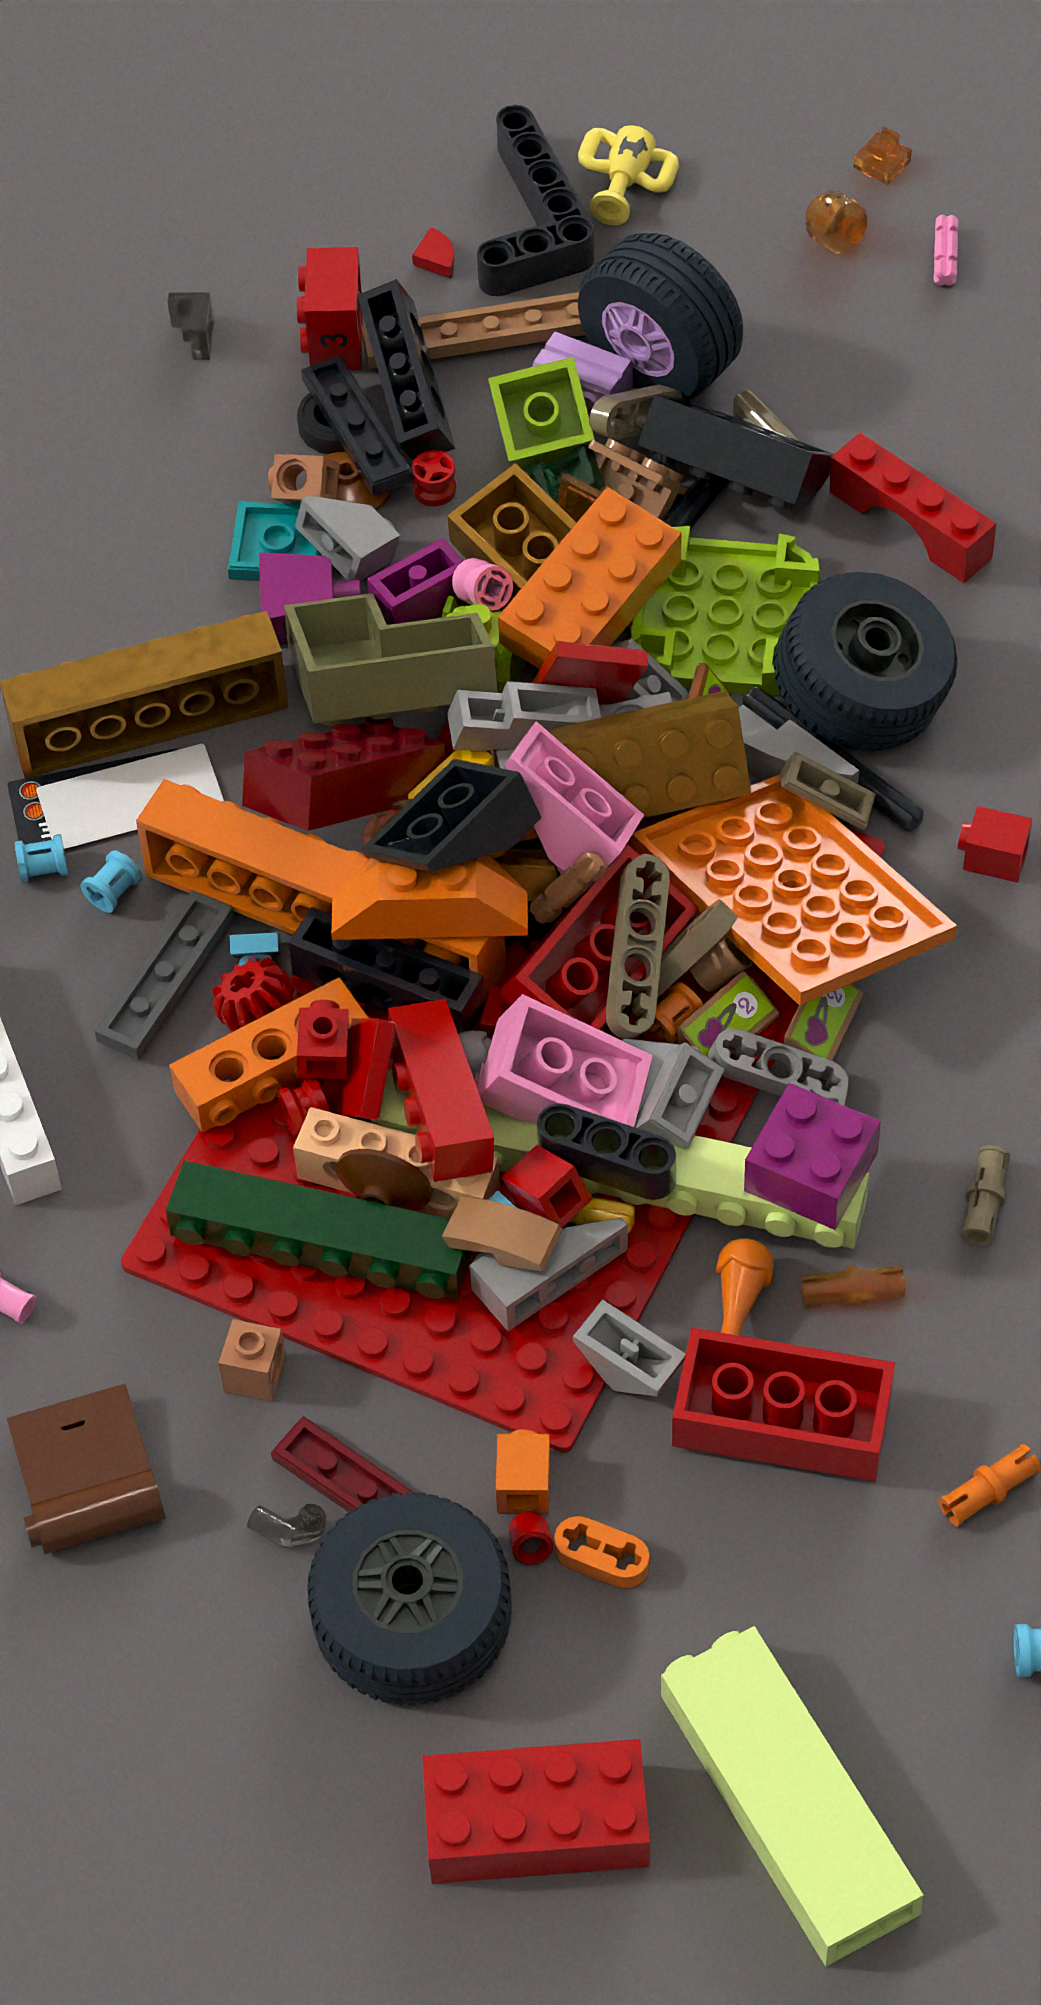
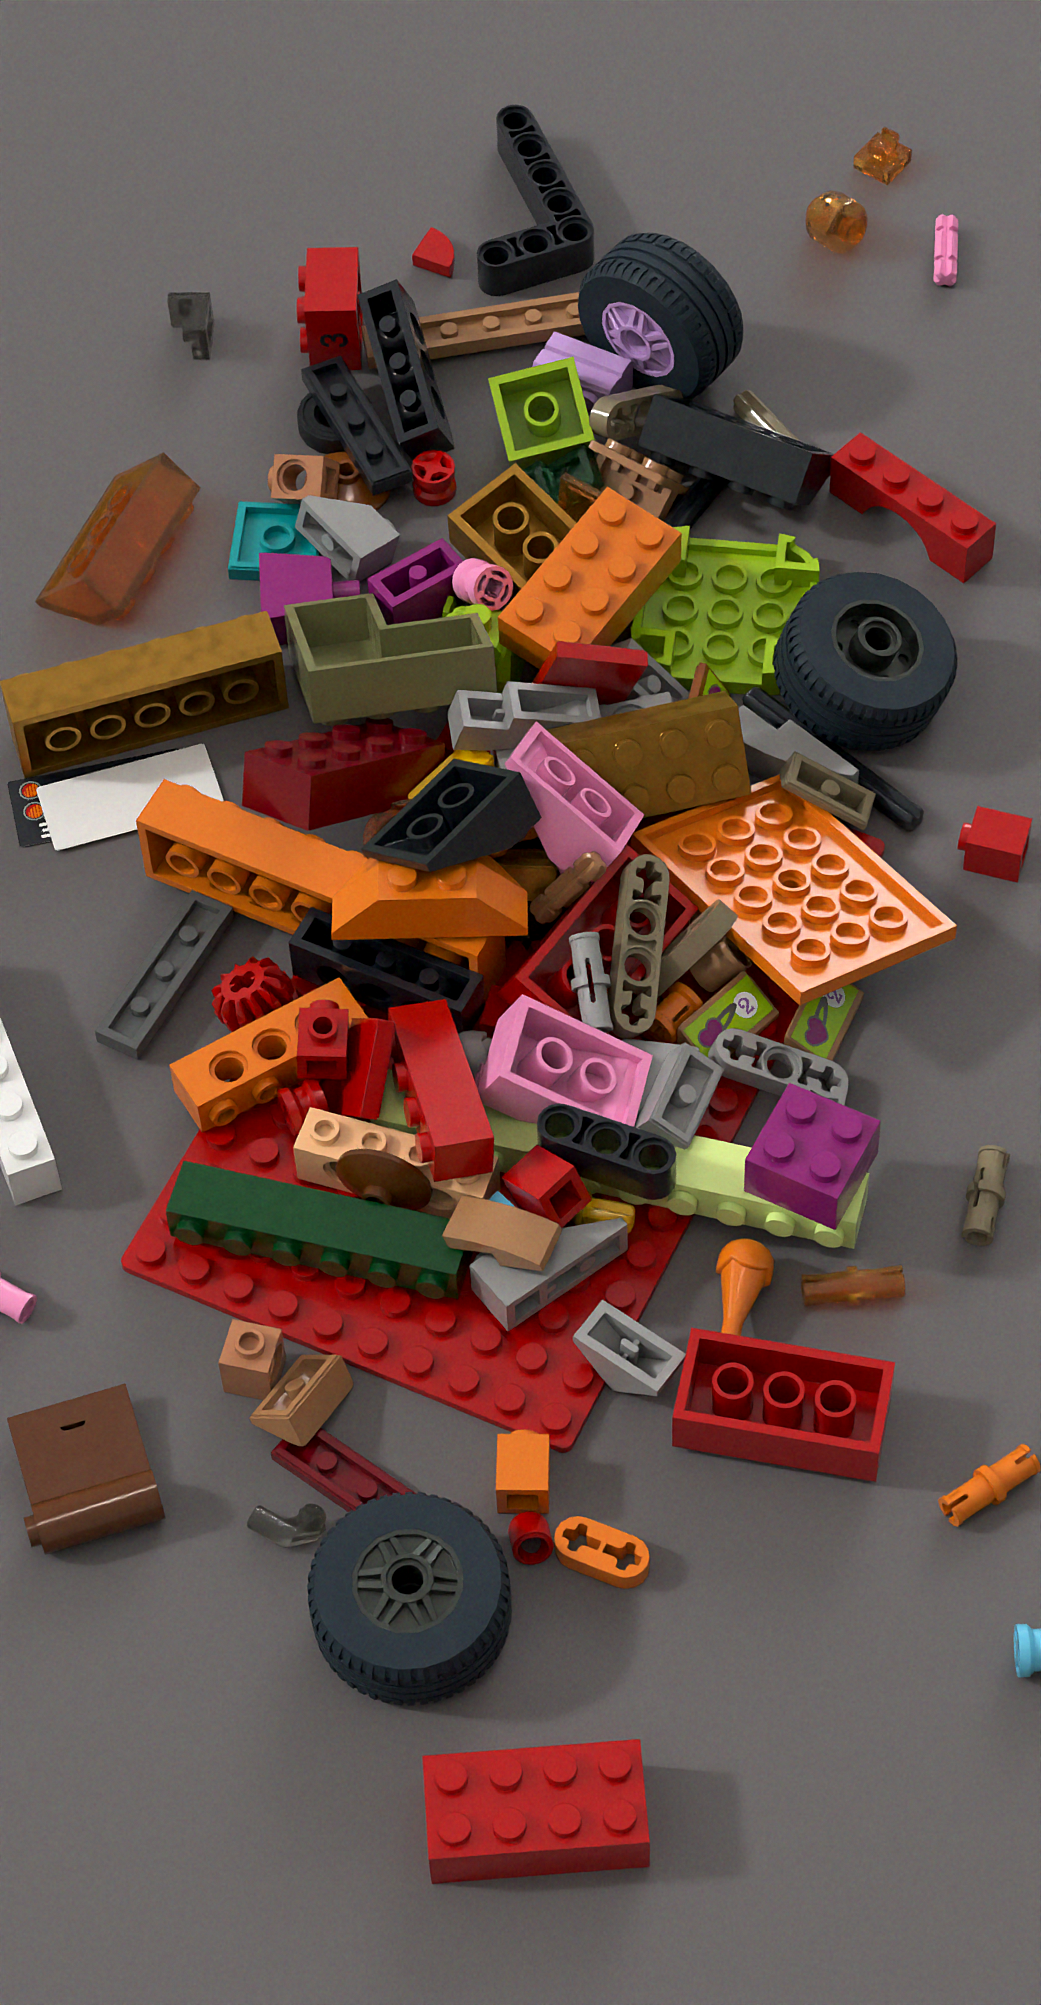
(41, 858): medium azure bush -> none
(98, 889): medium azure bush -> none
(121, 542): none -> clear orange slope
(256, 945): medium azure tile -> none
(304, 1398): none -> medium nougat slope
(585, 952): none -> light grey pin
(628, 160): light yellow piece -> none
(790, 1795): yellowish green brick -> none

